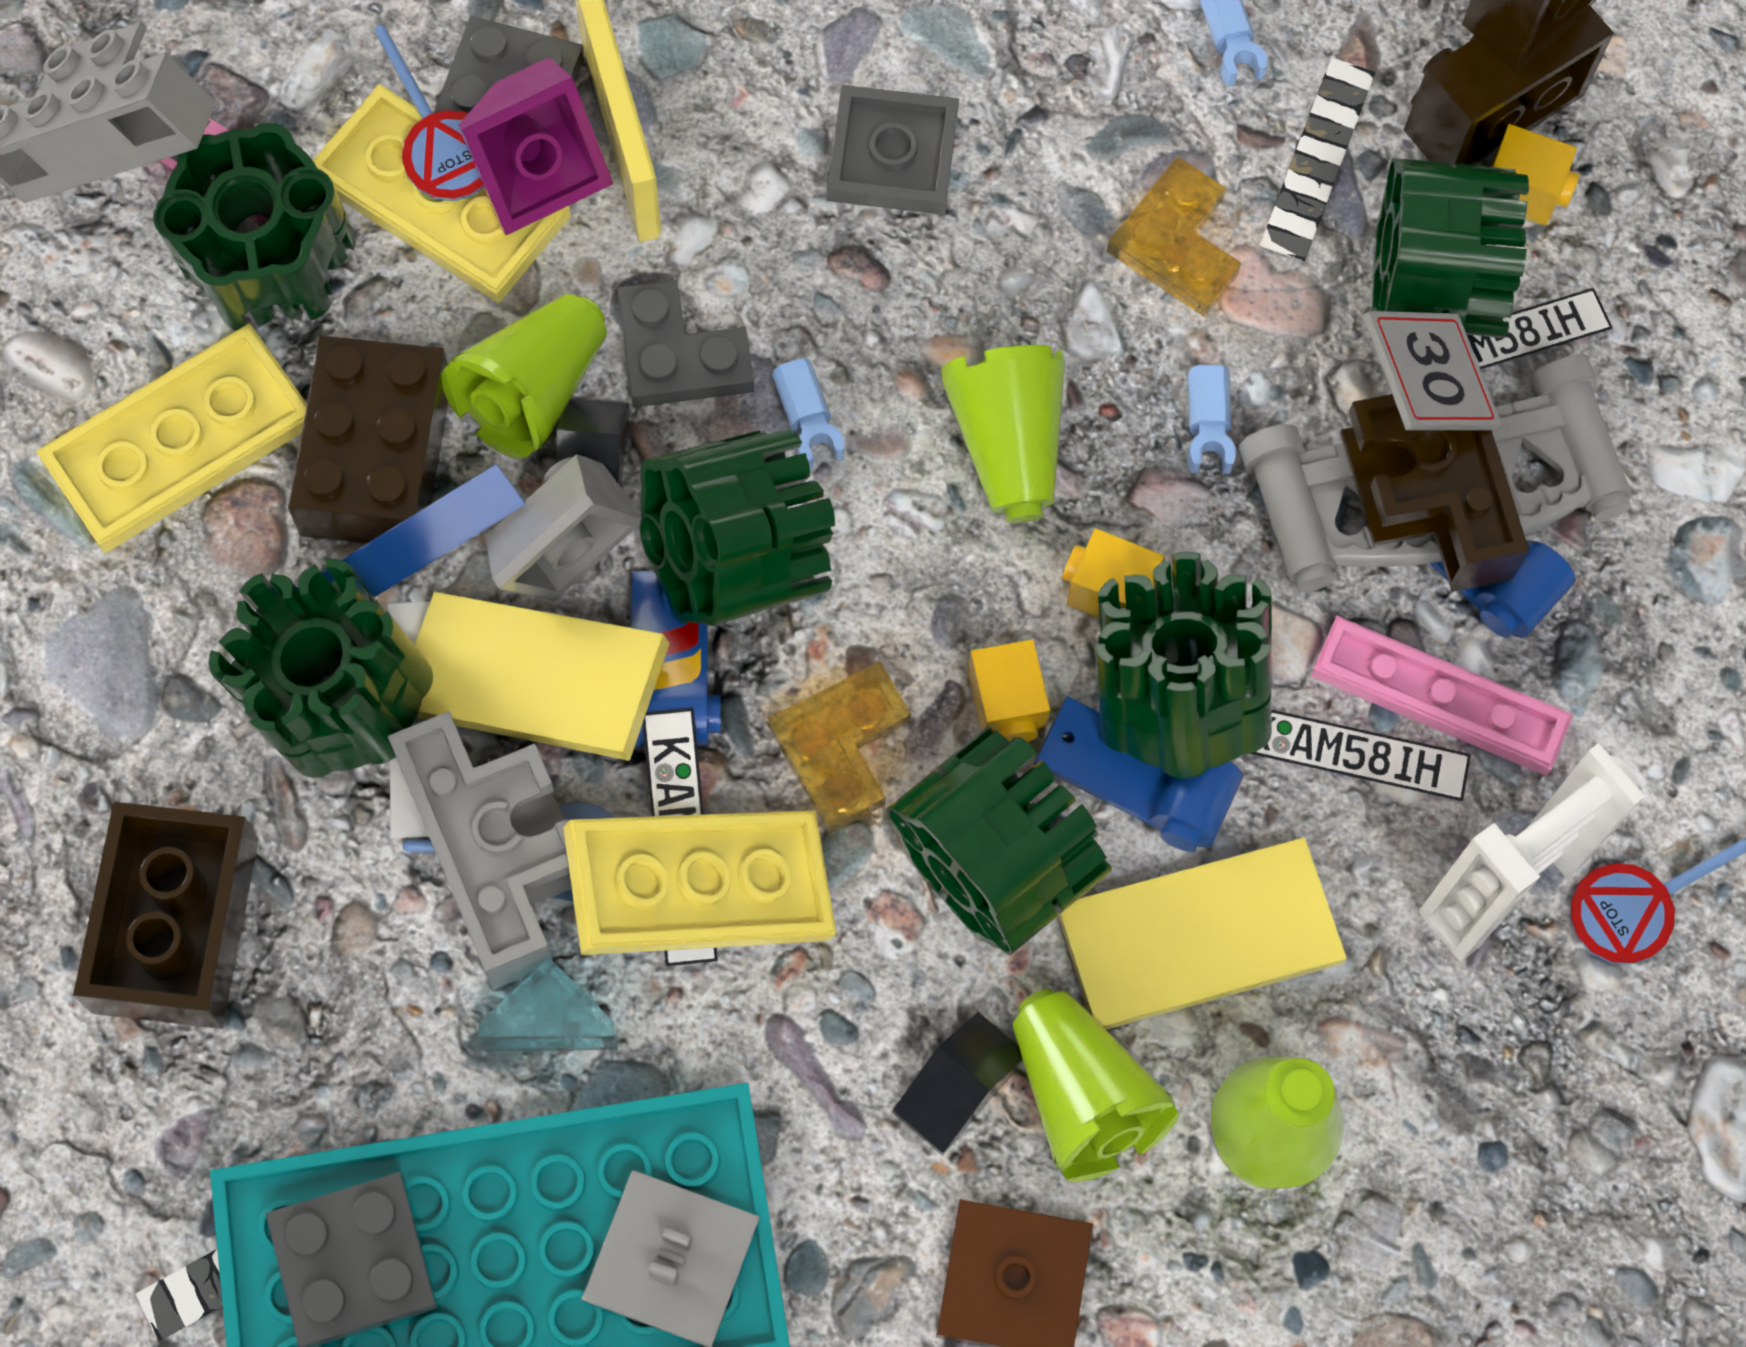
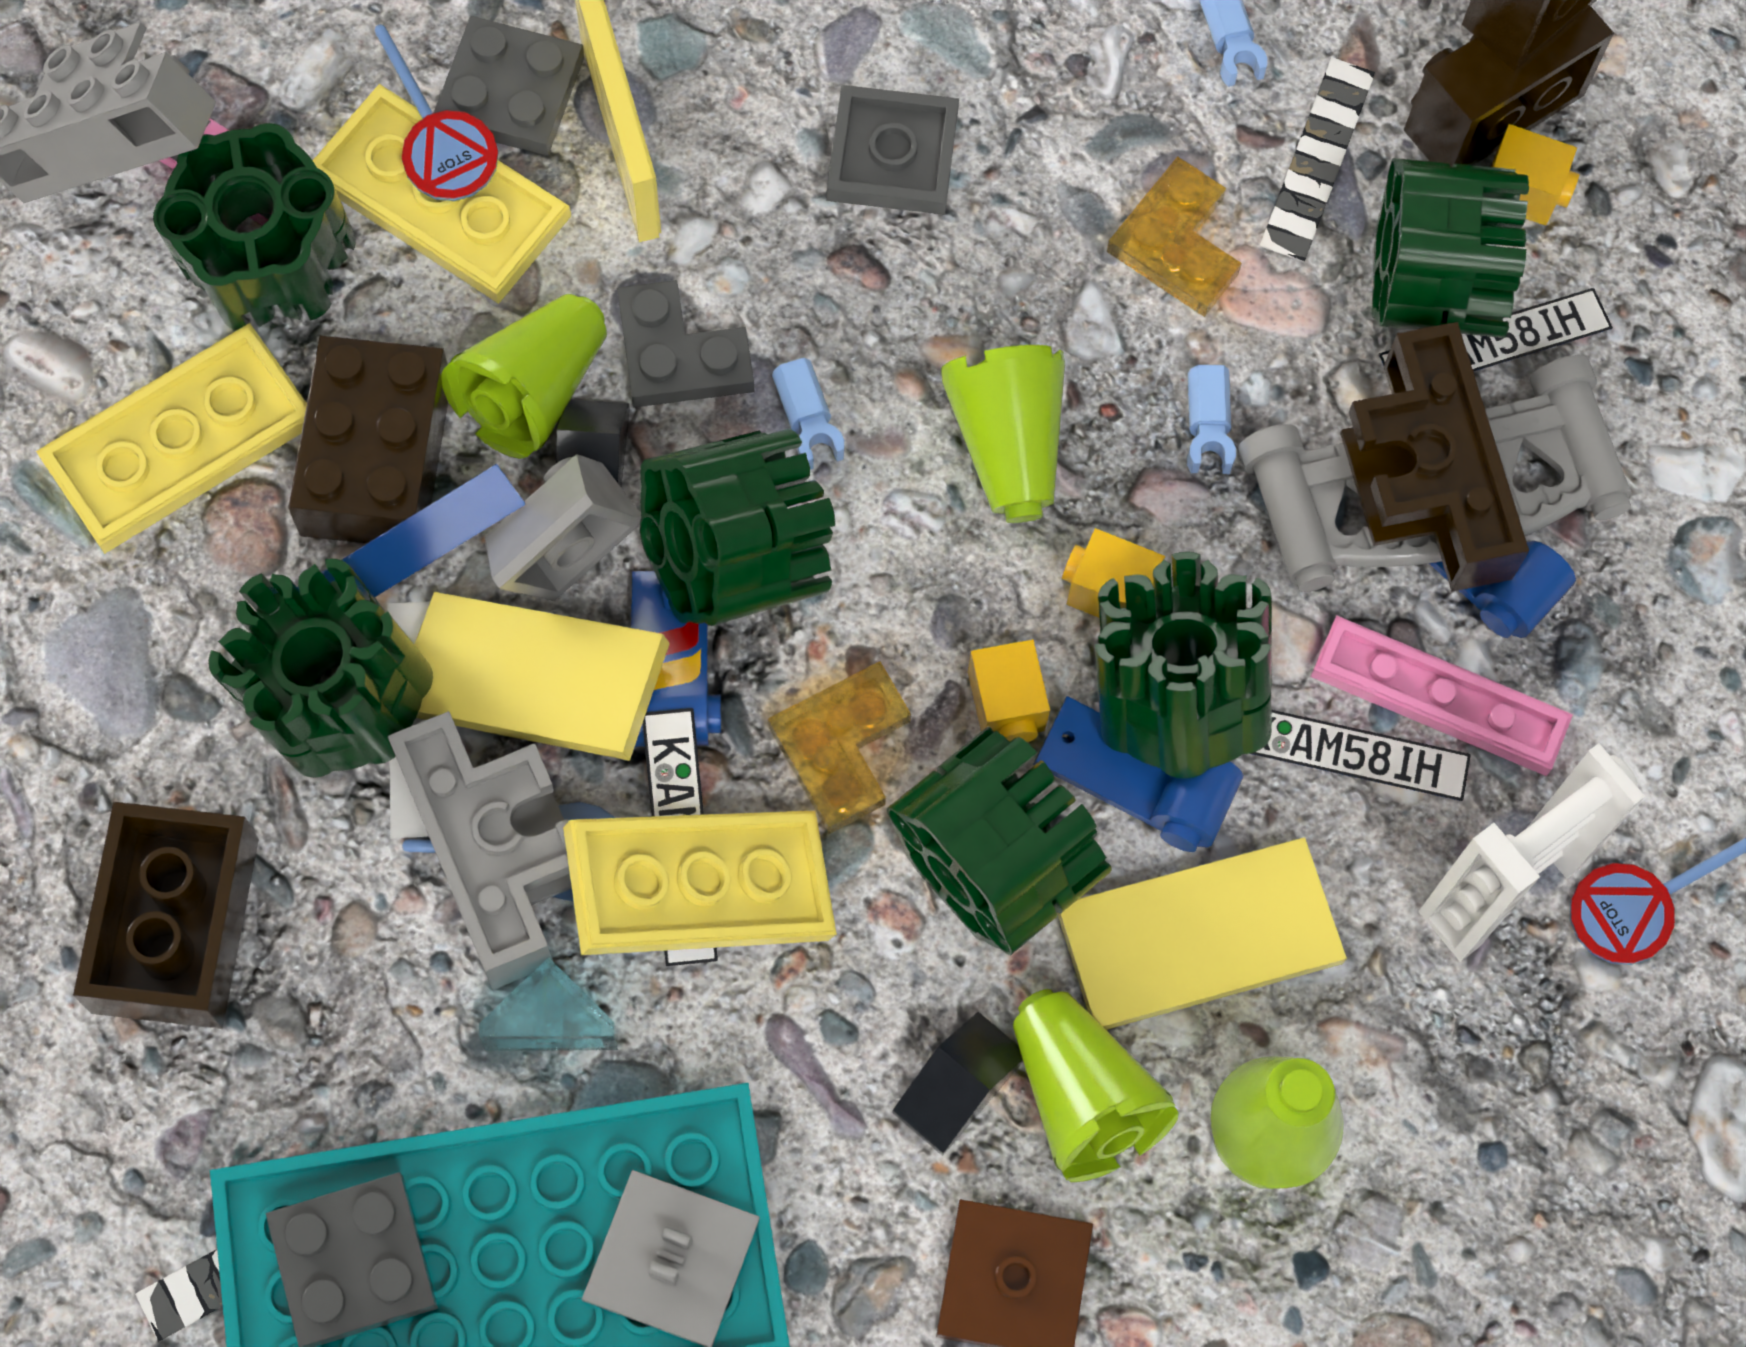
(534, 145): magenta slope -> none
(1432, 371): light grey piece -> none

